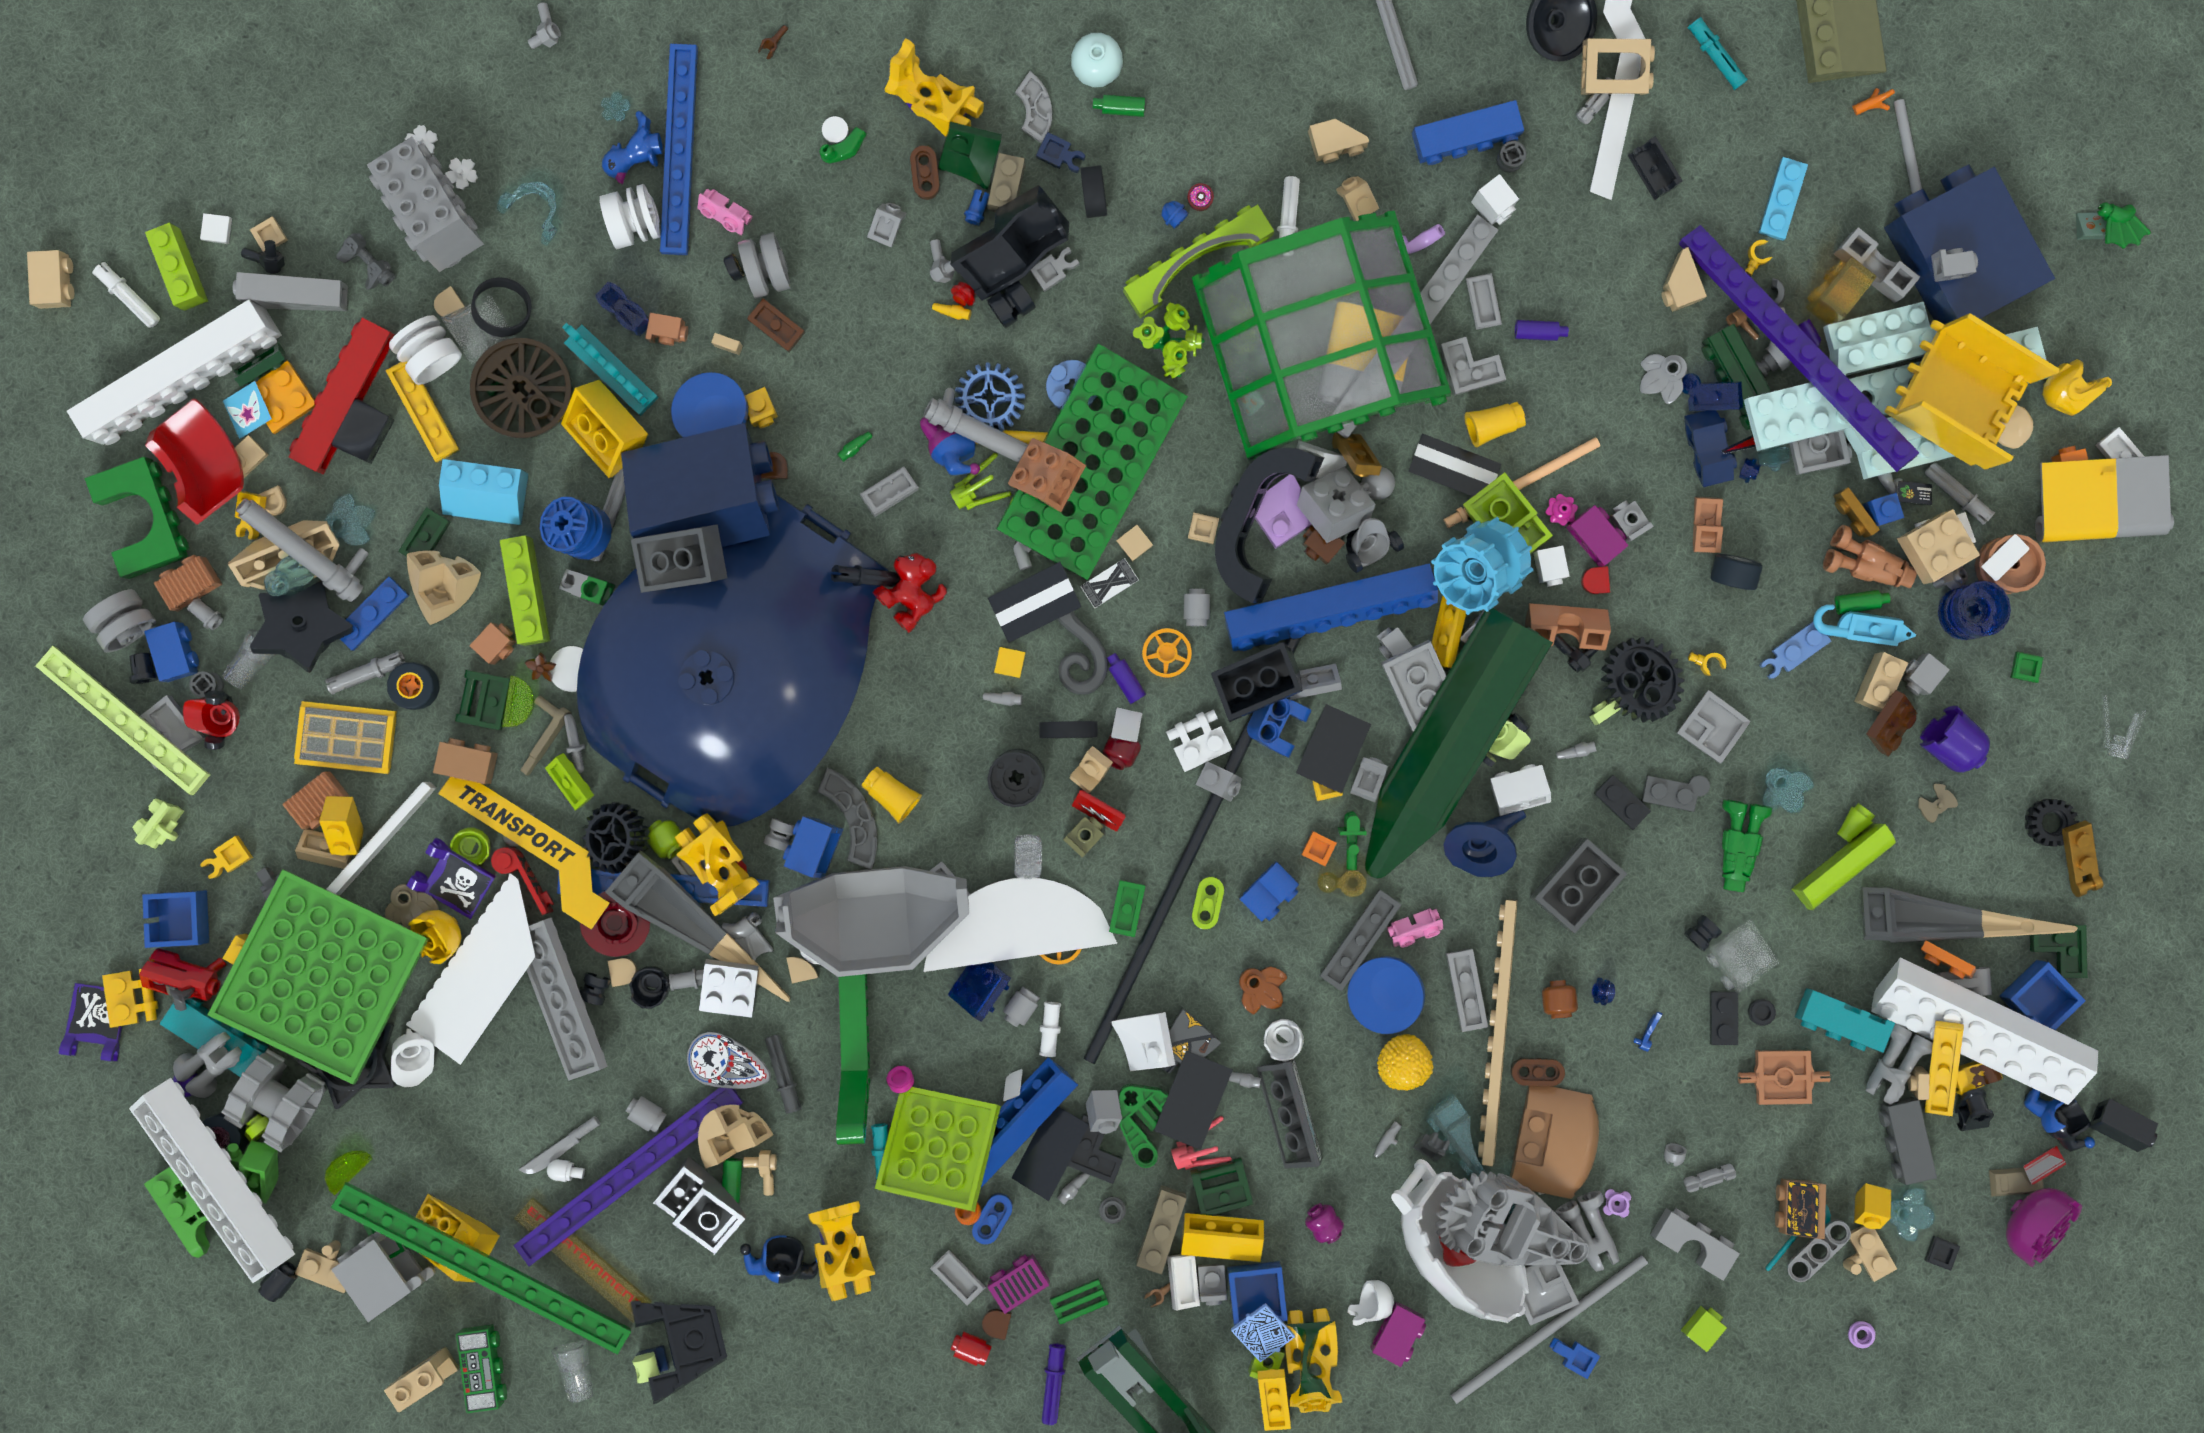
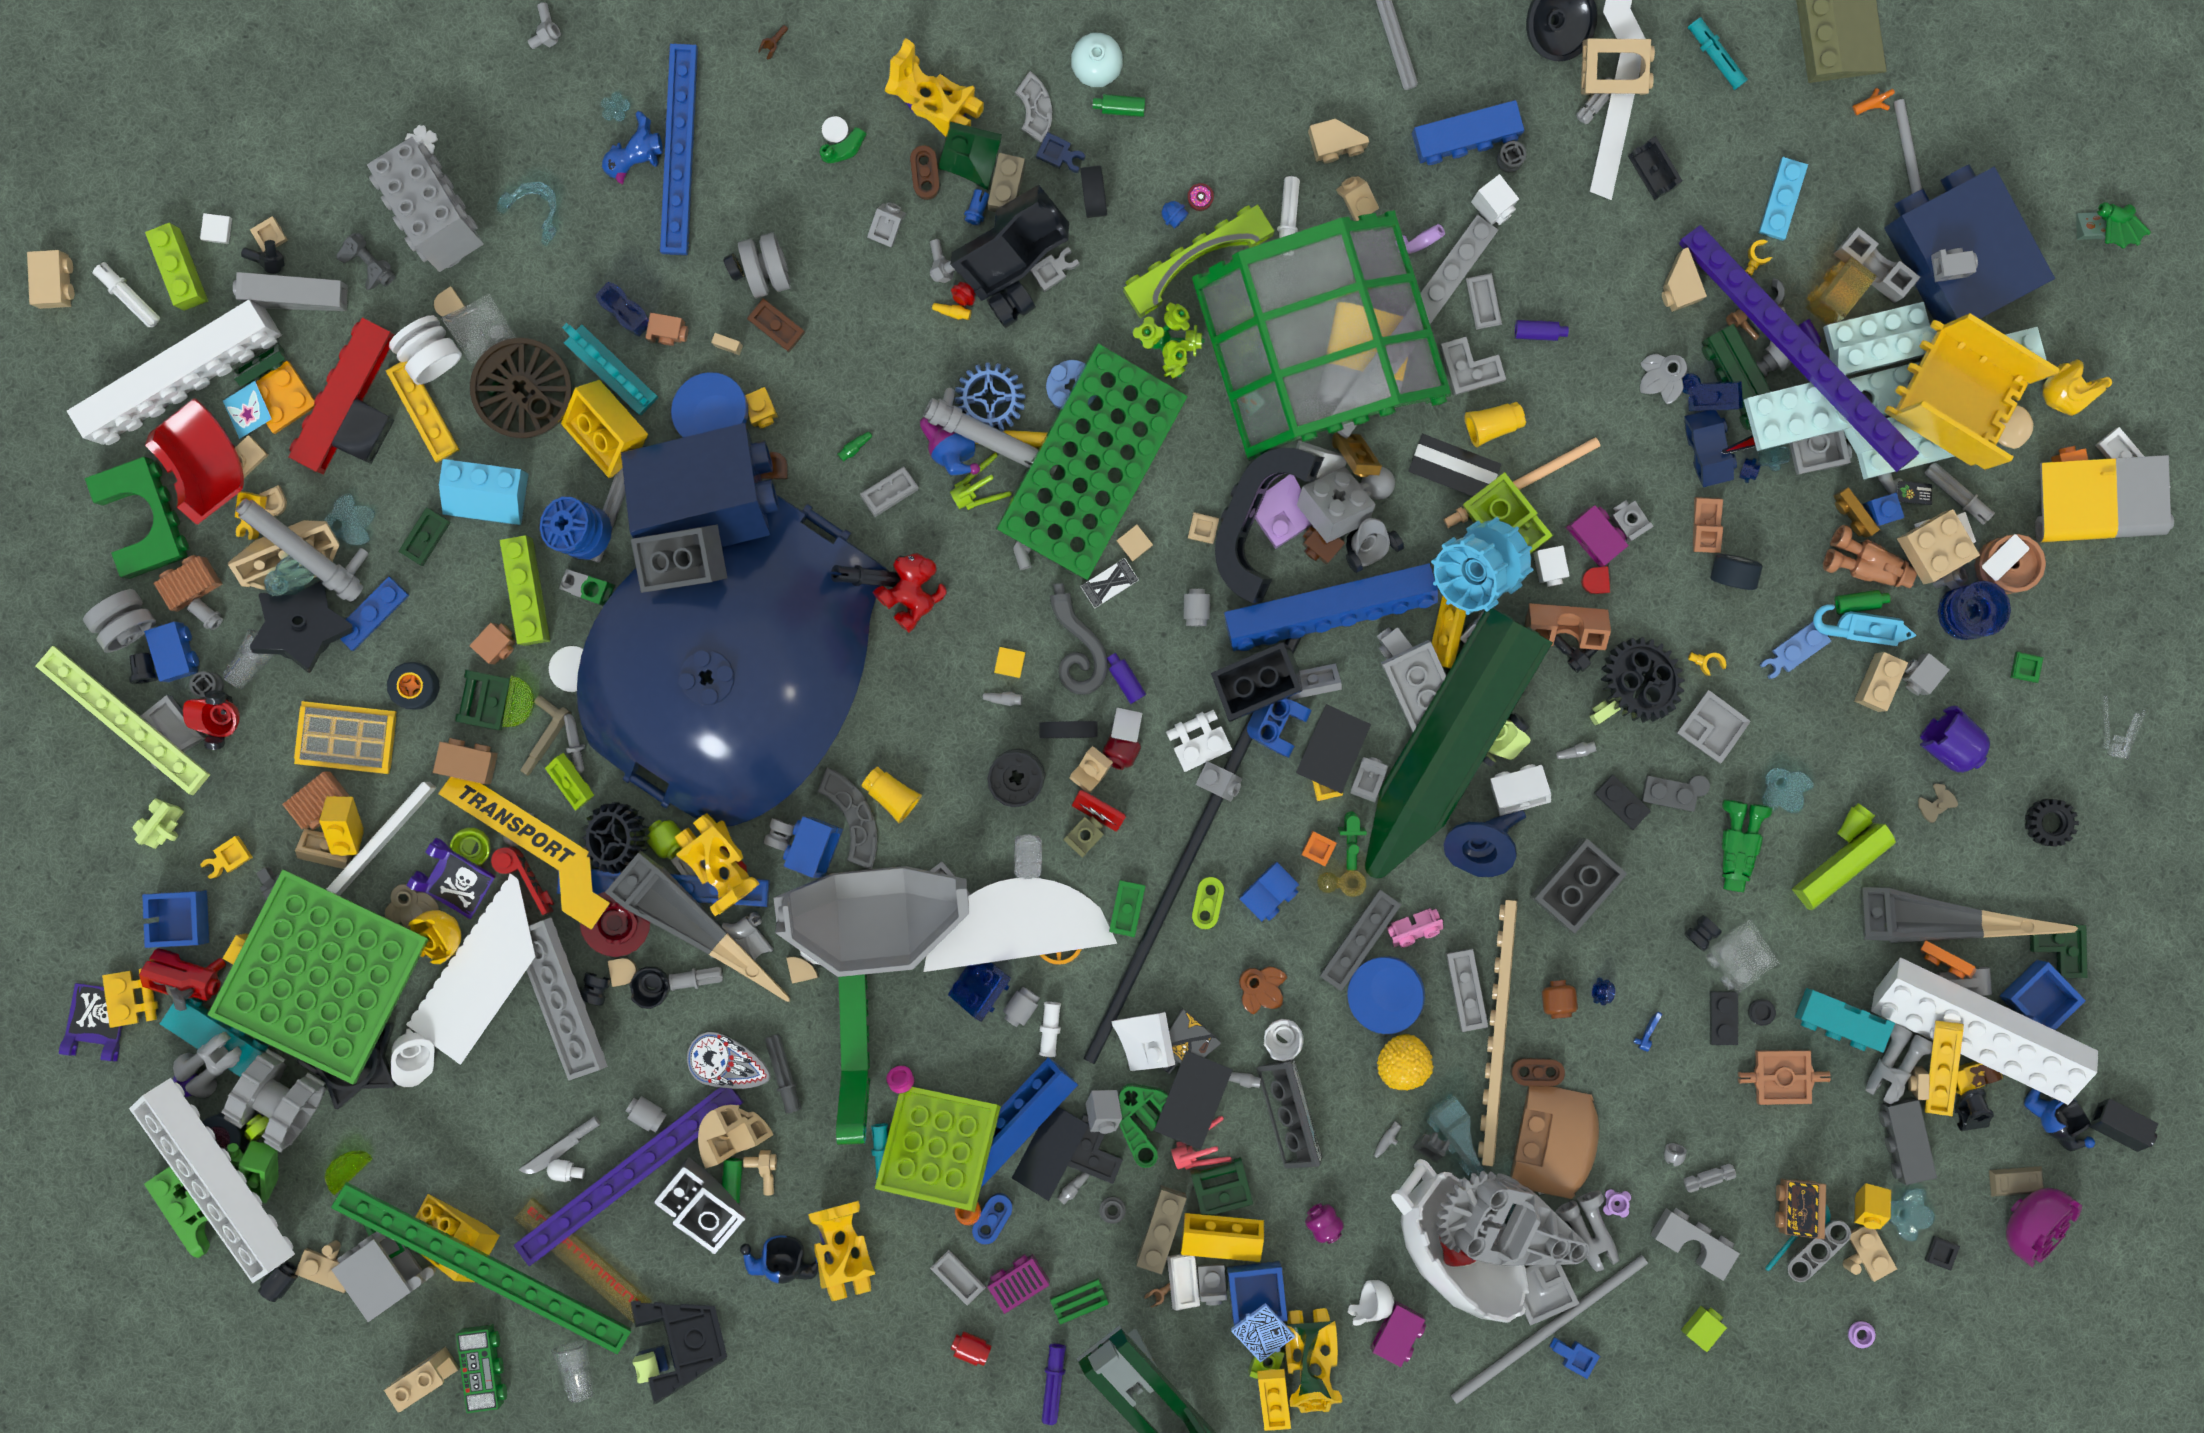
(375, 668): light grey pin -> none
(440, 583): tan brick -> none
(462, 173): white plant -> none
(505, 283): black tyre -> none
(540, 667): reddish brown plant -> none
(630, 216): white wheel -> none
(713, 206): bright pink hinge -> none
(728, 988): plate -> none
(996, 1323): reddish brown tile -> none
(1012, 1085): white sticker -> none
(1034, 602): black sticker -> none
(1047, 474): nougat bracket -> none
(1167, 652): light orange wheel -> none
(1561, 509): dark pink plant -> none
(1892, 723): reddish brown plate -> none
(2044, 1165): sticker -> none
(2081, 858): pearl gold plate -> none

